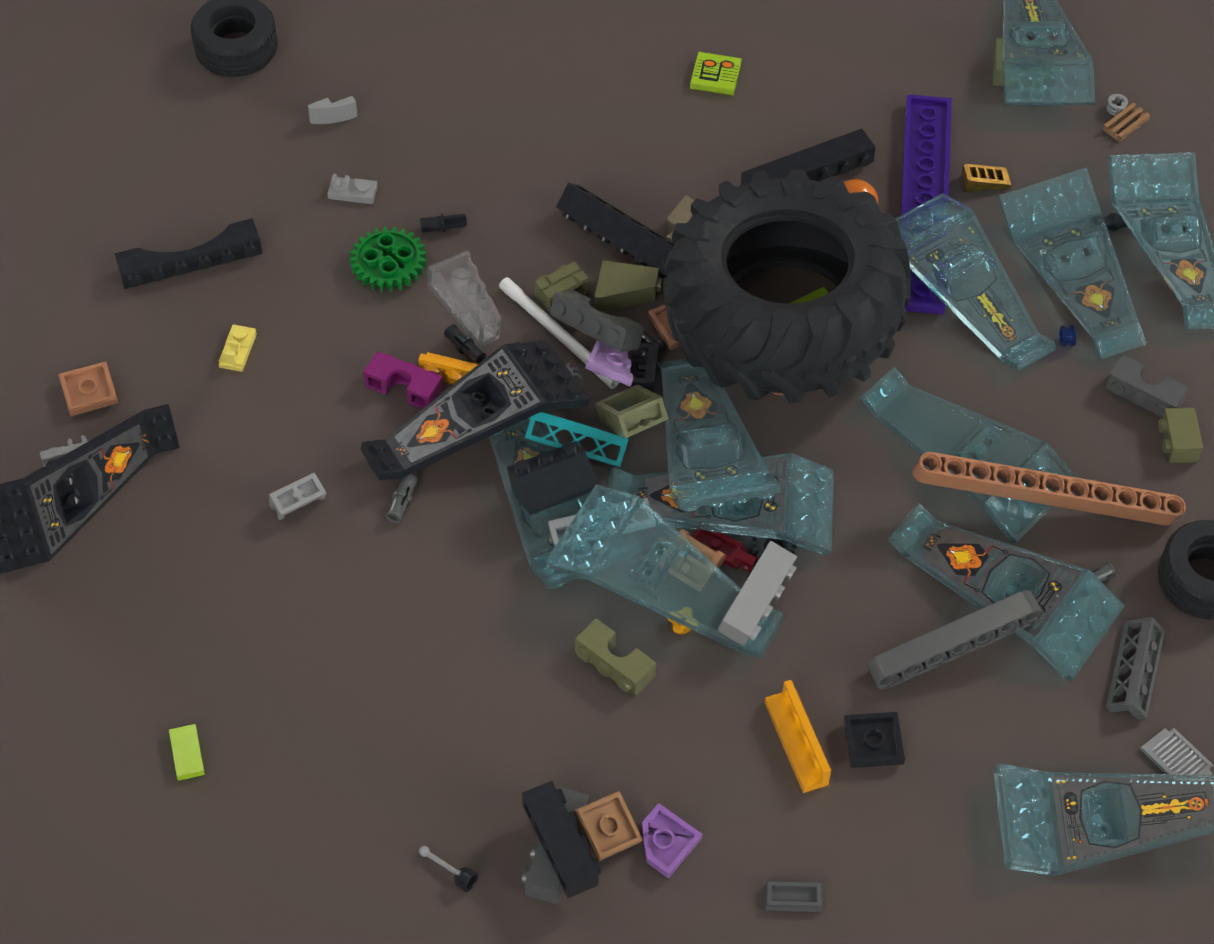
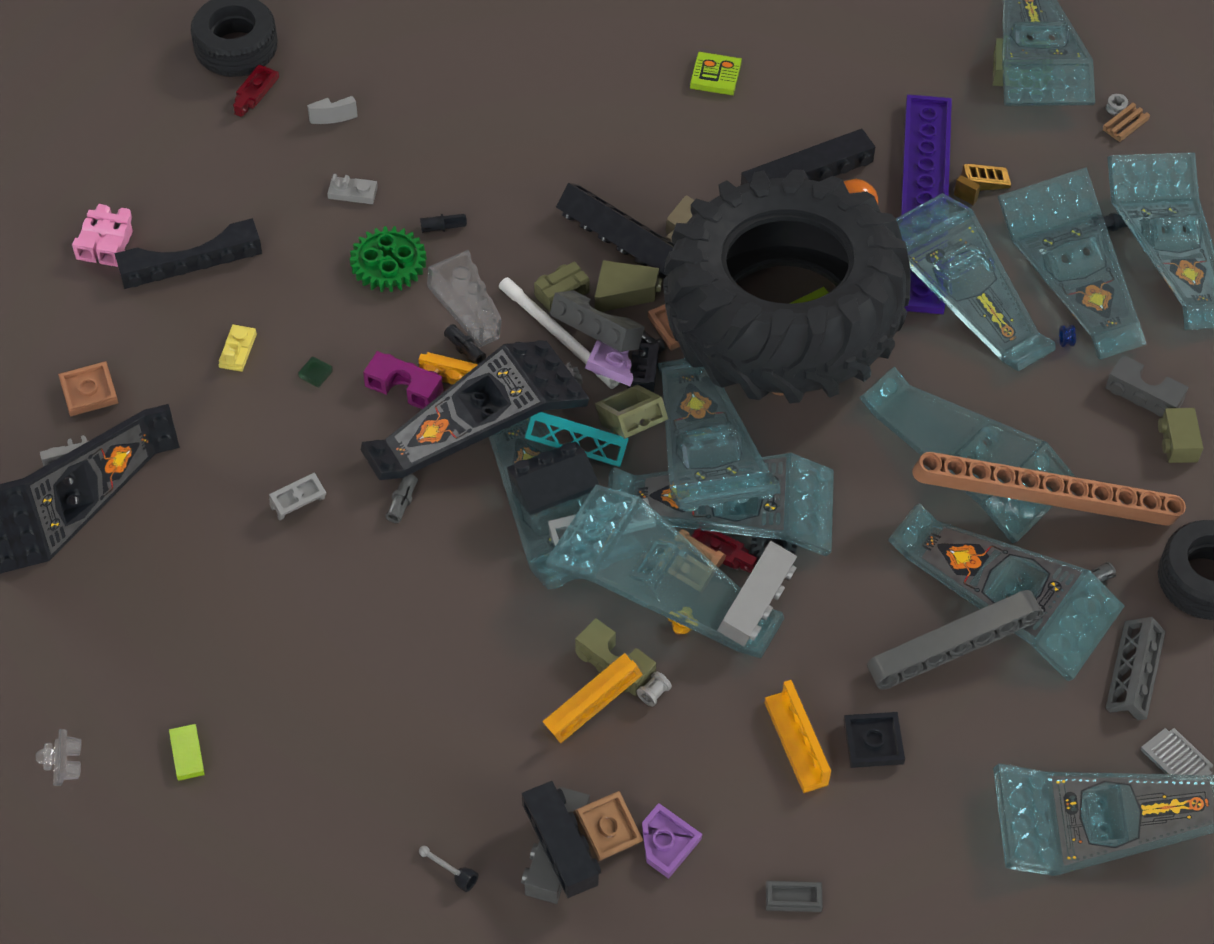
(58, 756): none -> clear hips
(103, 235): none -> bright pink hips
(254, 89): none -> dark red hinge
(315, 371): none -> clear green tile
(592, 698): none -> light orange fence
(653, 688): none -> light grey bush
(967, 190): none -> pearl gold tile

